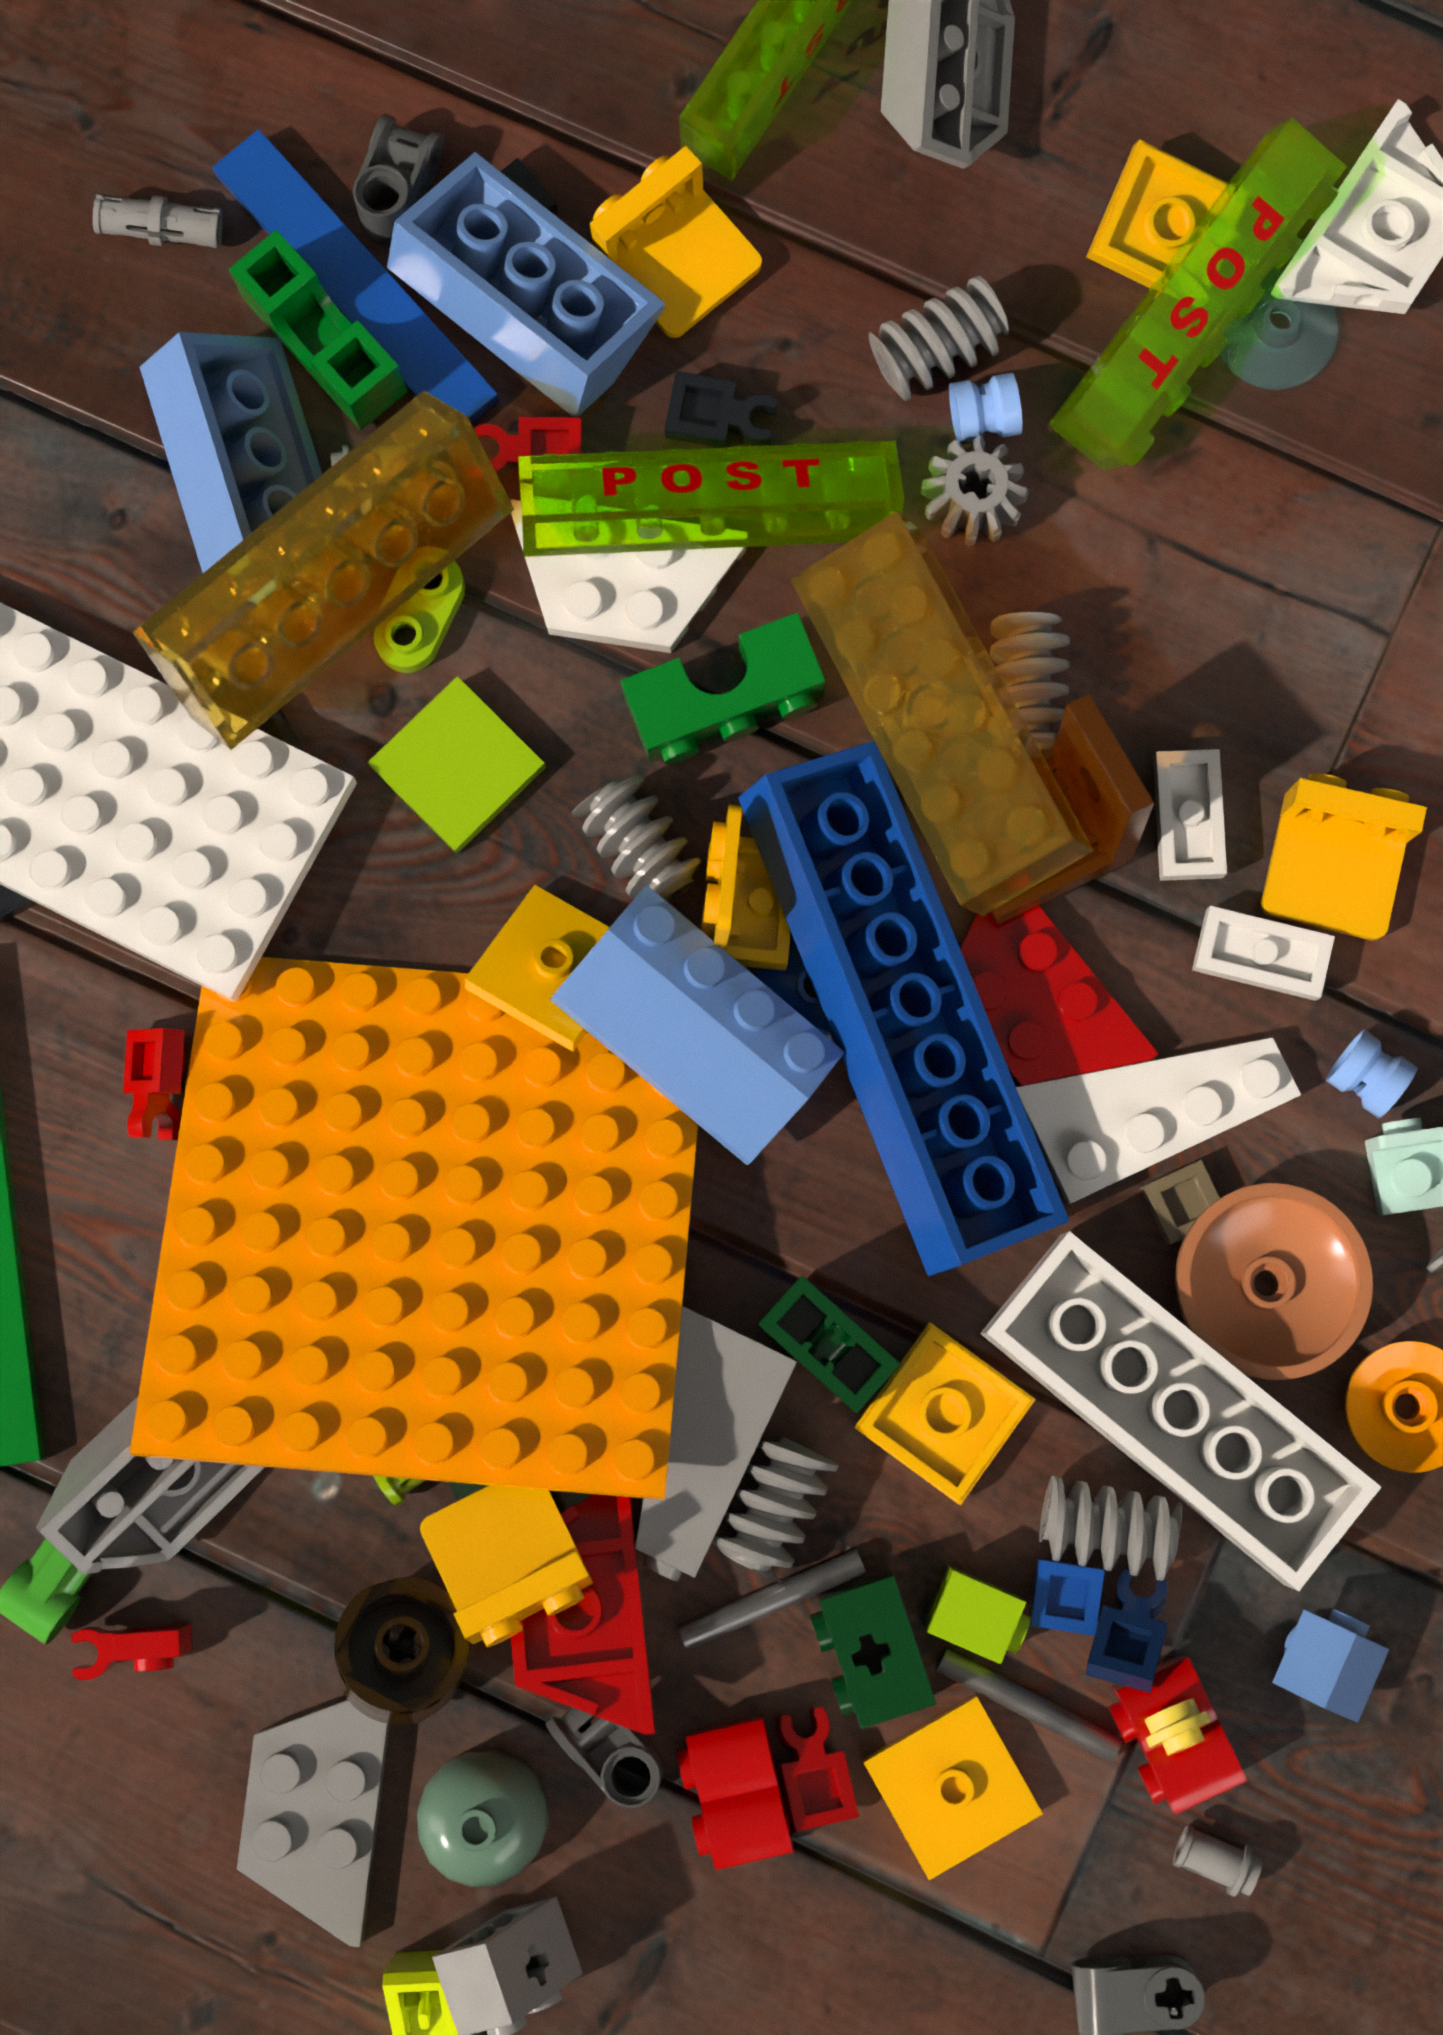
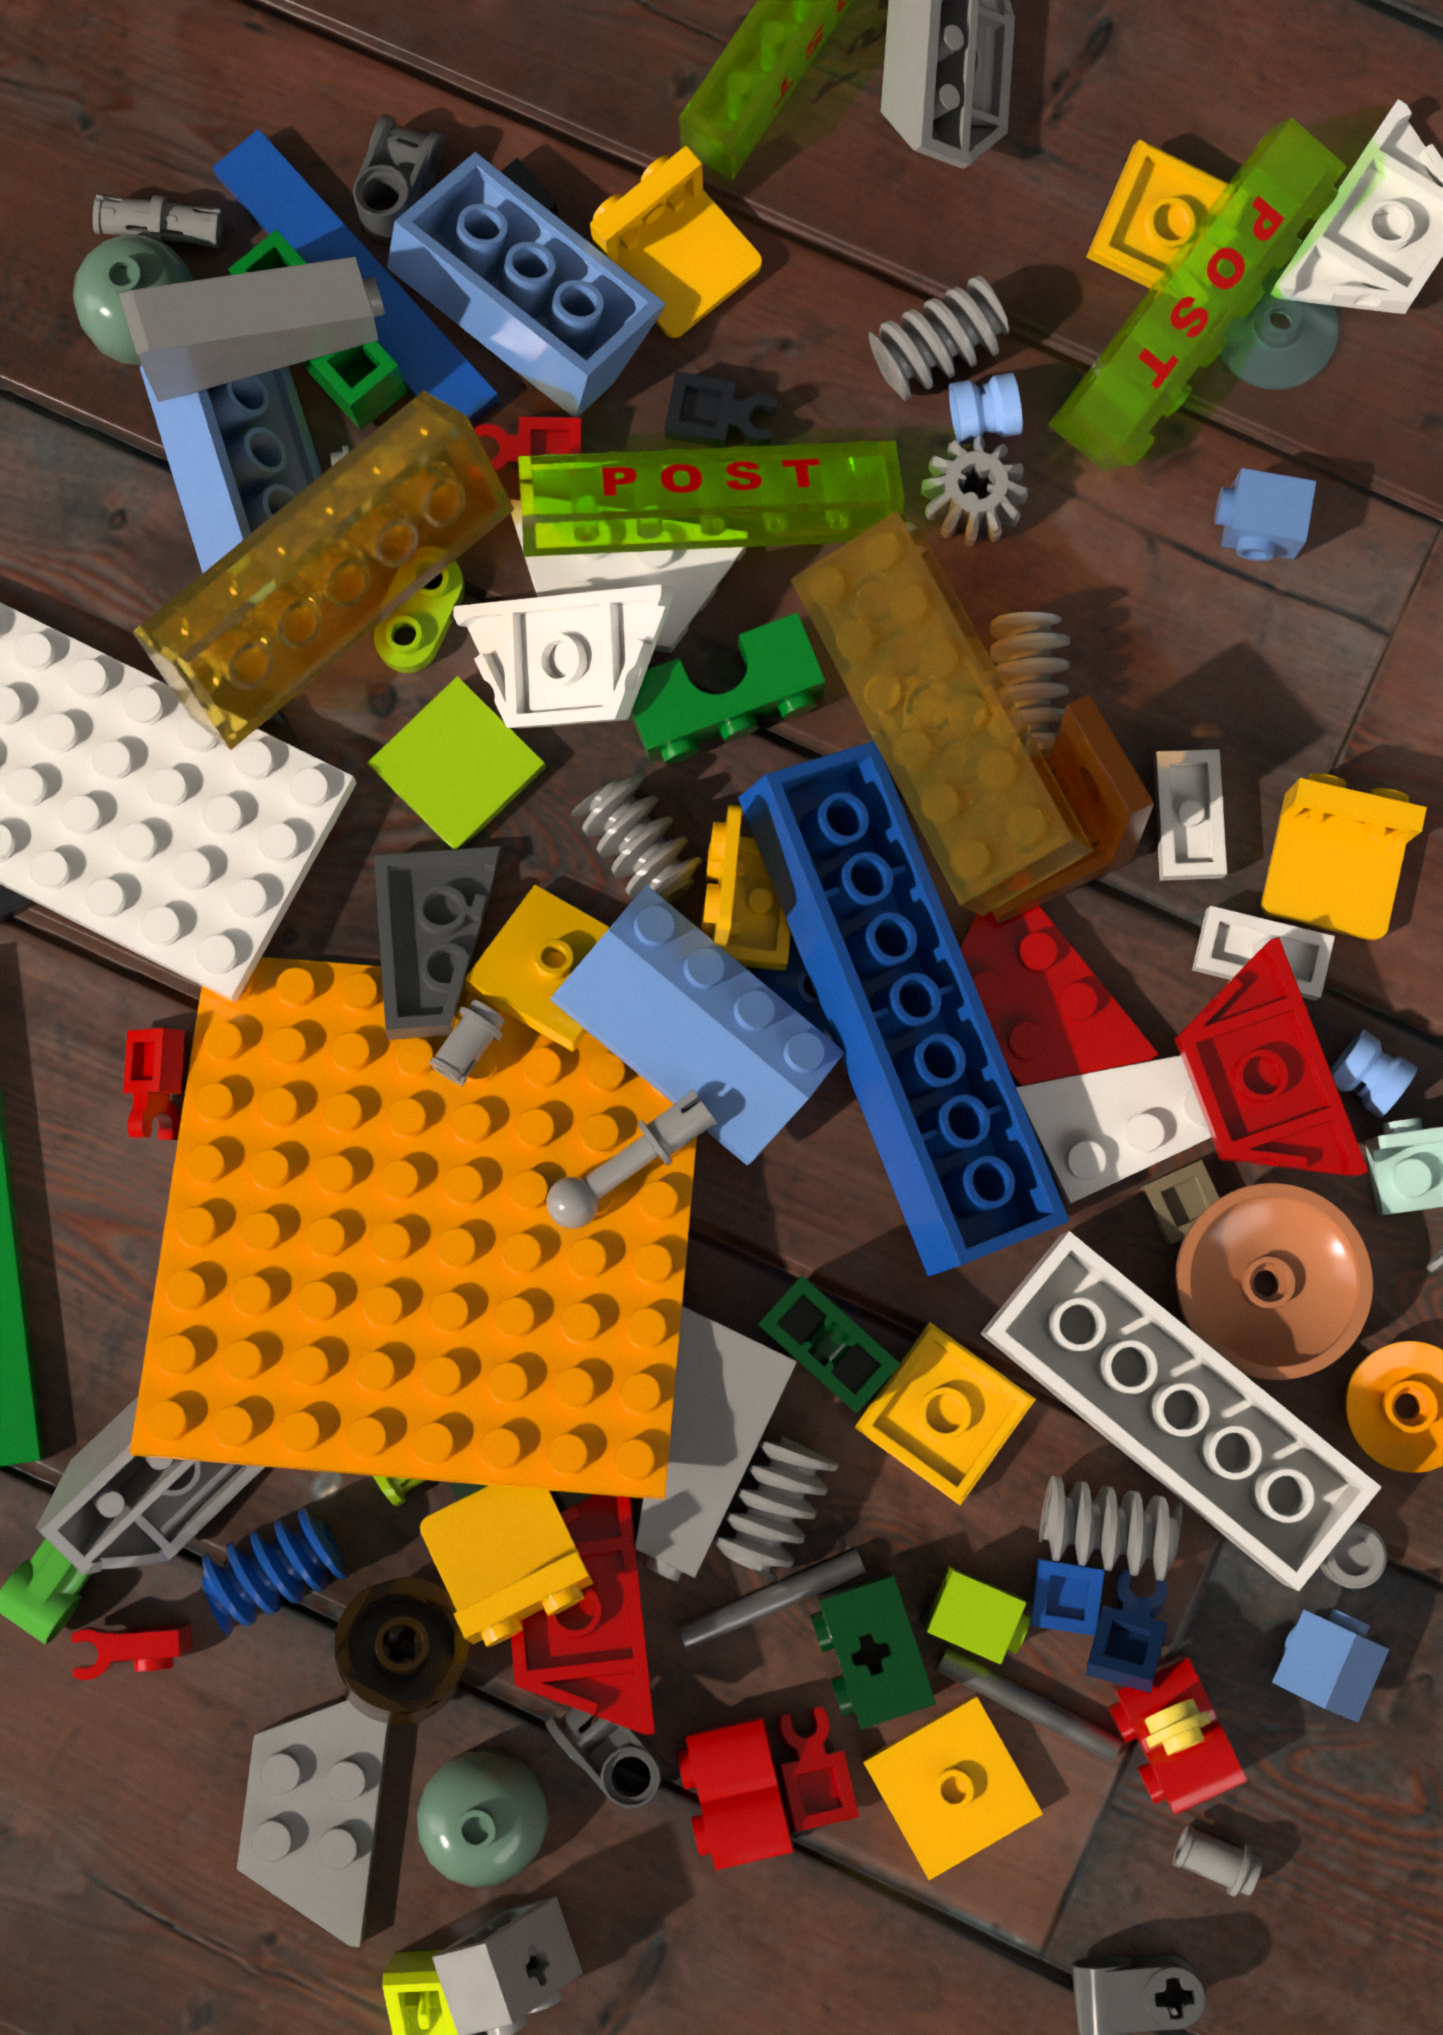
(114, 268): none -> sand green cylinder
(248, 323): none -> light grey slope
(271, 1570): none -> blue piece
(429, 932): none -> dark grey wing
(467, 1042): none -> light grey pin
(567, 653): none -> white wing
(575, 1200): none -> light grey pin
(1265, 514): none -> medium blue brick
(1266, 1074): none -> red wing
(1356, 1558): none -> light grey tile

